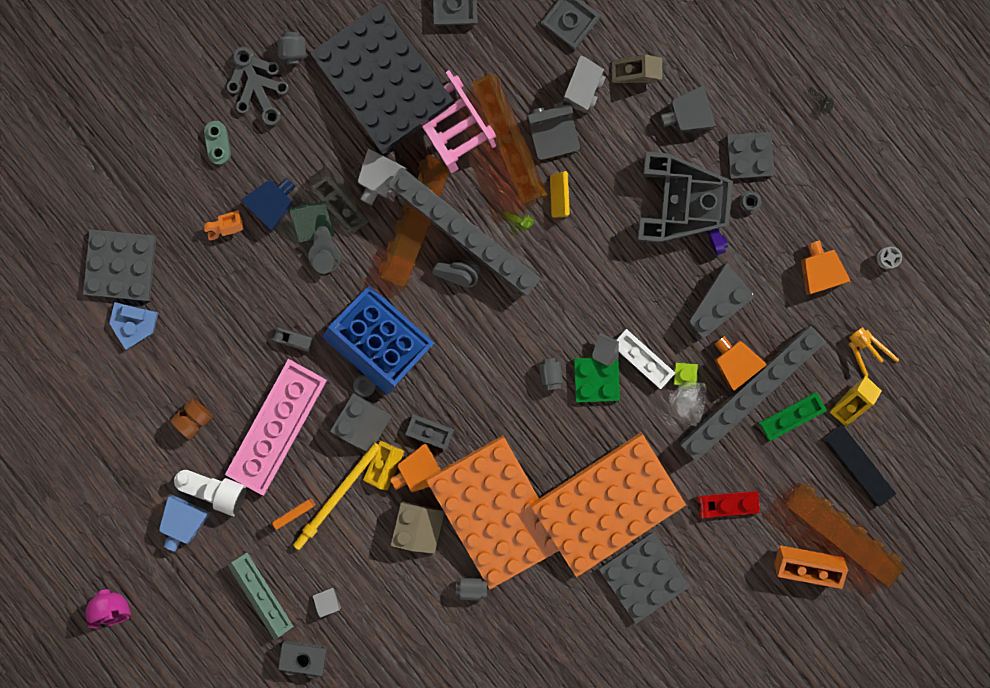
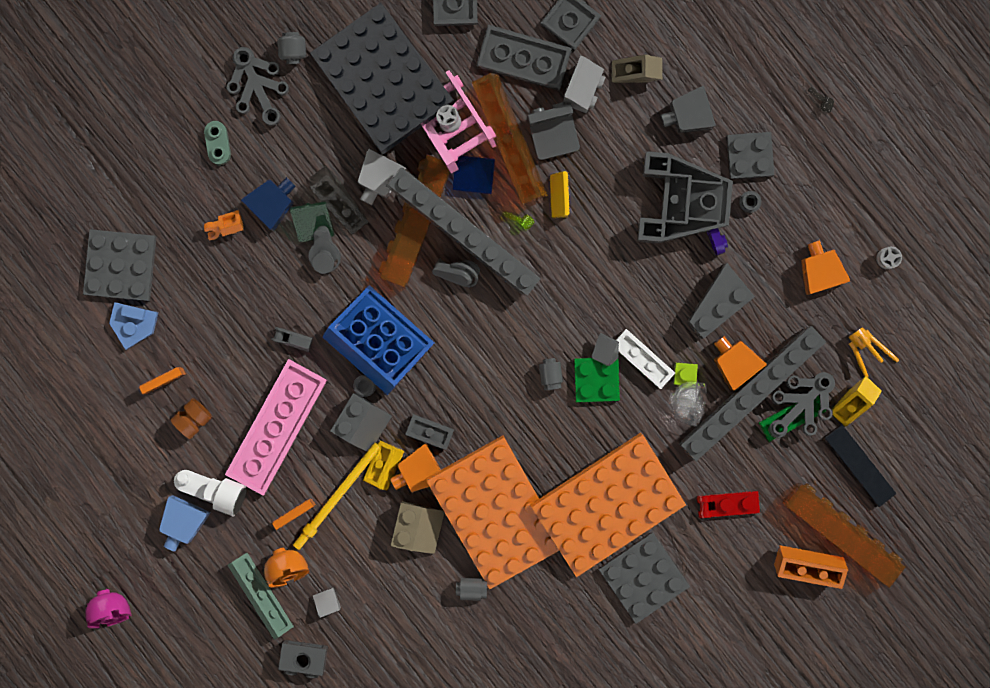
(162, 380): none -> orange tile
(284, 567): none -> orange cylinder
(445, 114): none -> light grey wheel
(474, 175): none -> clear blue piece
(523, 57): none -> dark grey tile
(804, 402): none -> dark grey plant

